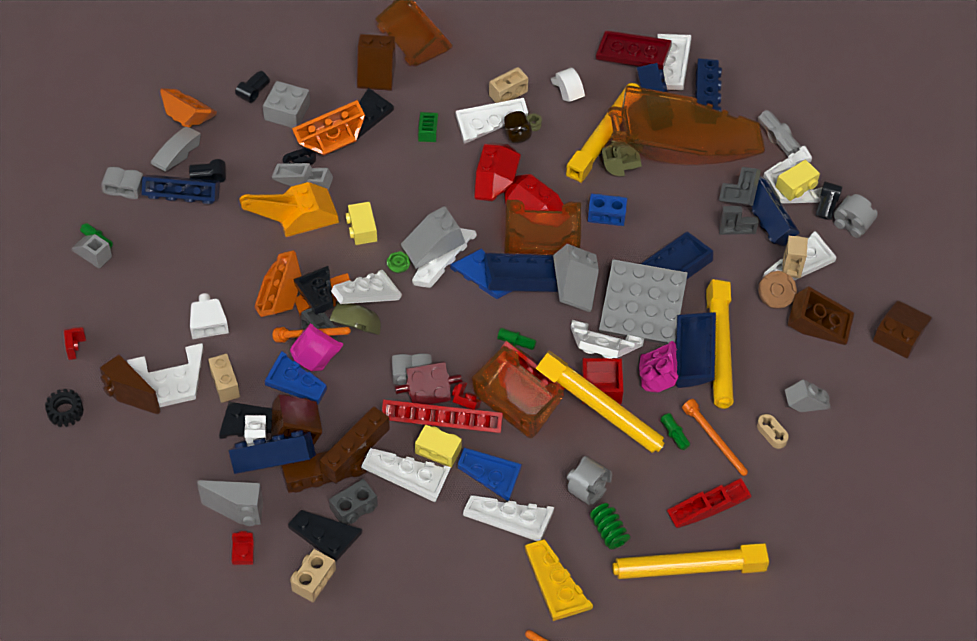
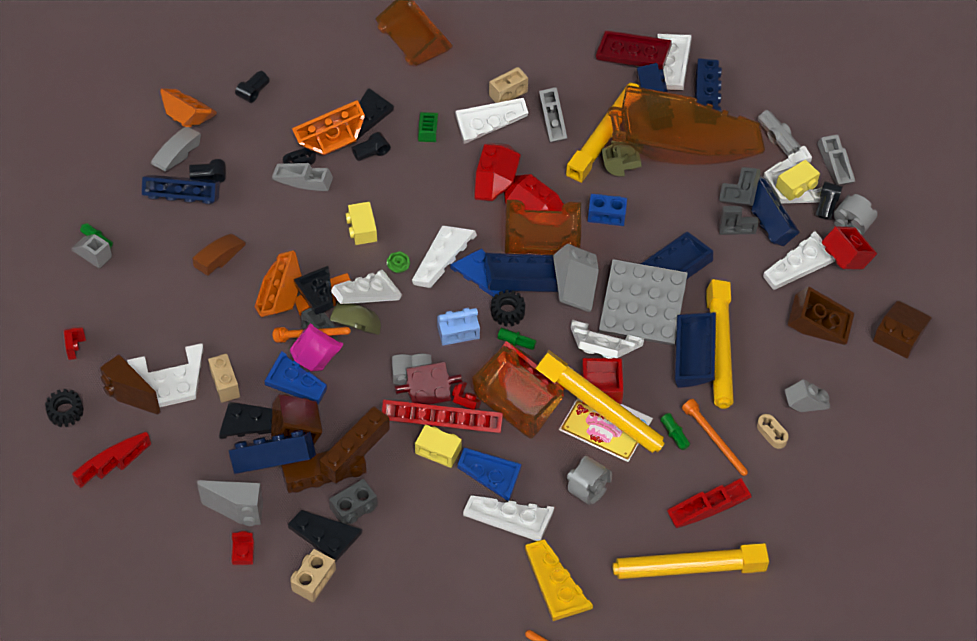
(117, 455): none -> red slope
(122, 182): light grey brick -> none
(207, 318): white torso -> none
(217, 253): none -> dark orange slope
(255, 427): white brick -> none
(286, 104): light grey brick -> none
(297, 210): light orange slope -> none
(374, 145): none -> black piece
(376, 62): reddish brown slope -> none
(415, 476): white wing -> none
(433, 238): light grey slope -> none
(458, 326): none -> light blue brick
(508, 299): none -> black tyre
(517, 127): dark brown helmet -> none
(538, 121): olive bush -> none
(553, 114): none -> light grey slope
(569, 84): white brick -> none
(597, 431): none -> sticker
(609, 527): green piece -> none
(659, 368): dark pink slope -> none
(777, 289): medium nougat tile -> none
(795, 256): tan brick -> none
(836, 160): none -> light grey slope
(848, 248): none -> red brick

